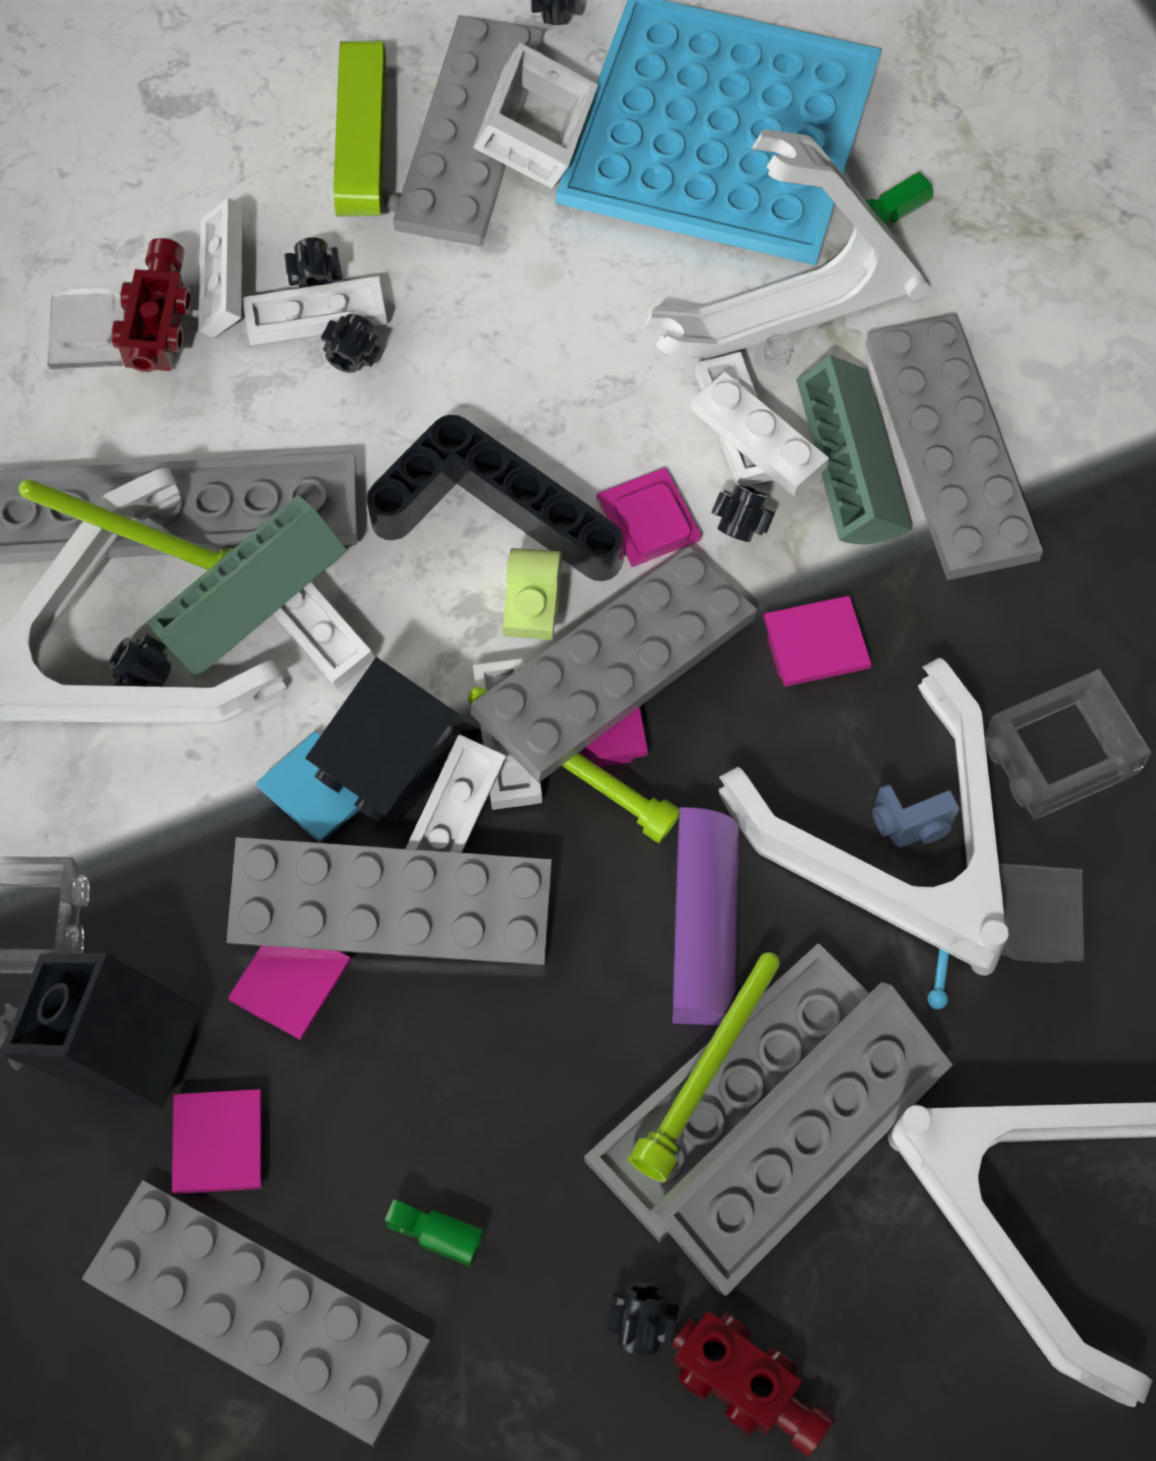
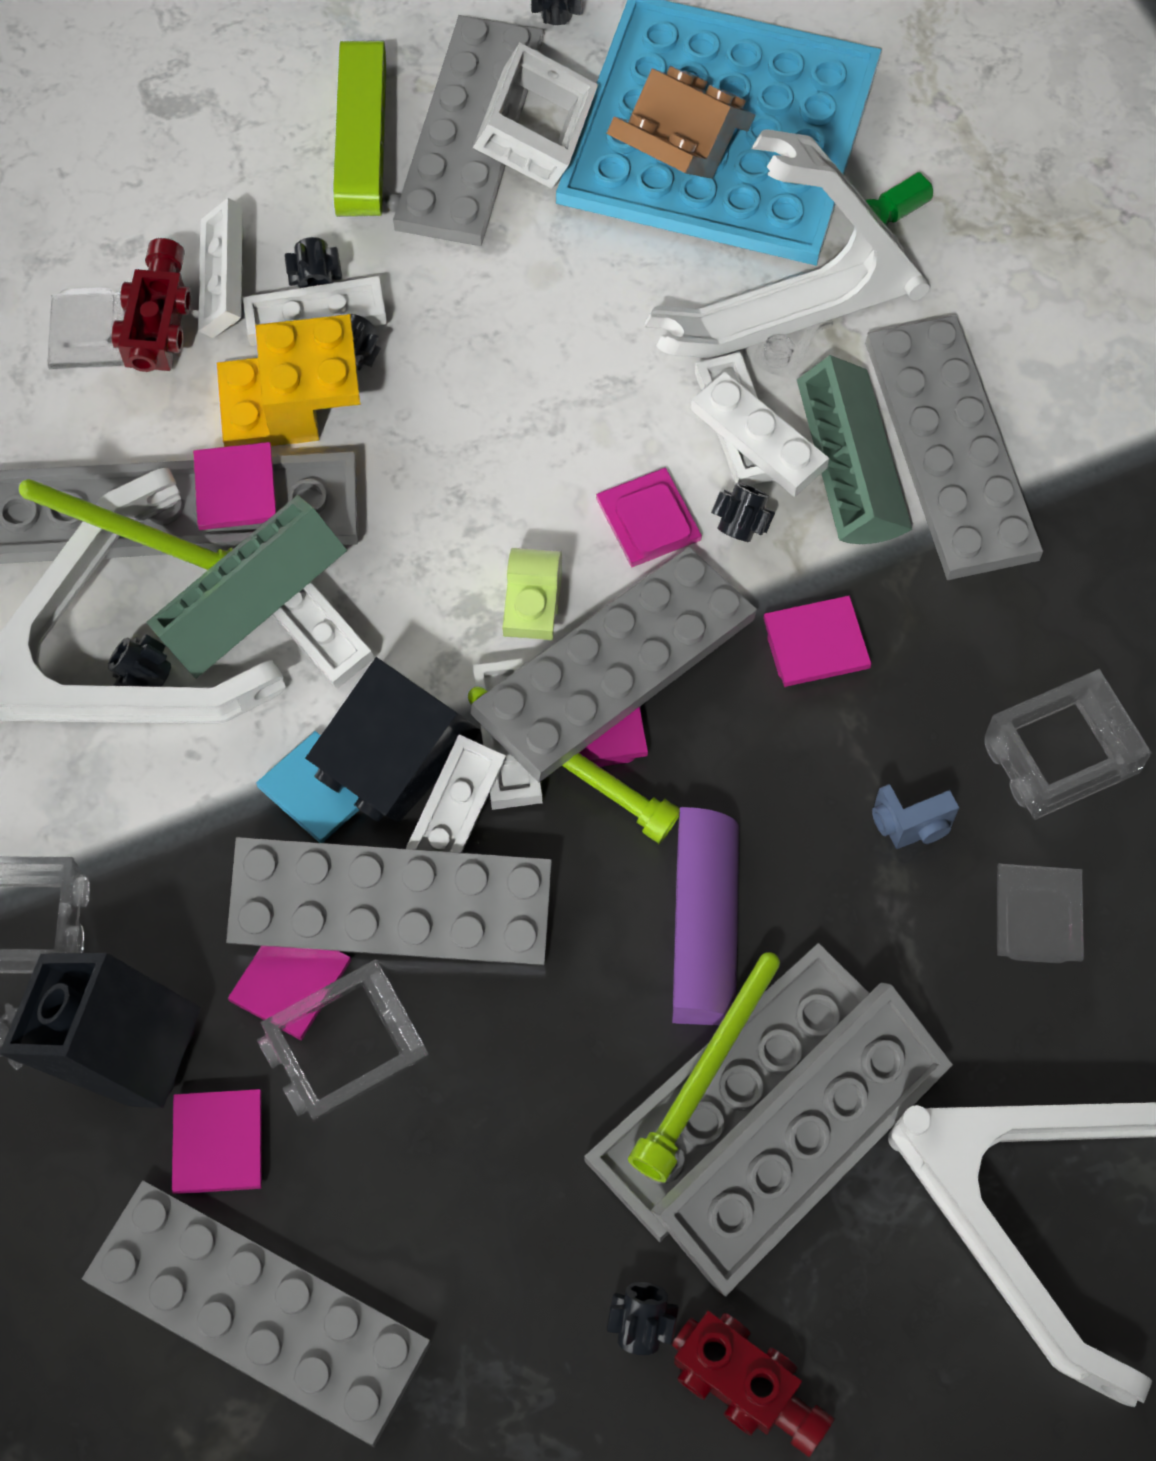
(234, 485): none -> dark pink piece
(296, 372): none -> yellow bracket
(392, 1016): none -> clear window
(436, 1232): green bar -> none
(497, 490): black beam -> none
(683, 121): none -> medium nougat bracket
(937, 997): medium azure hinge -> none
(956, 916): white piece -> none

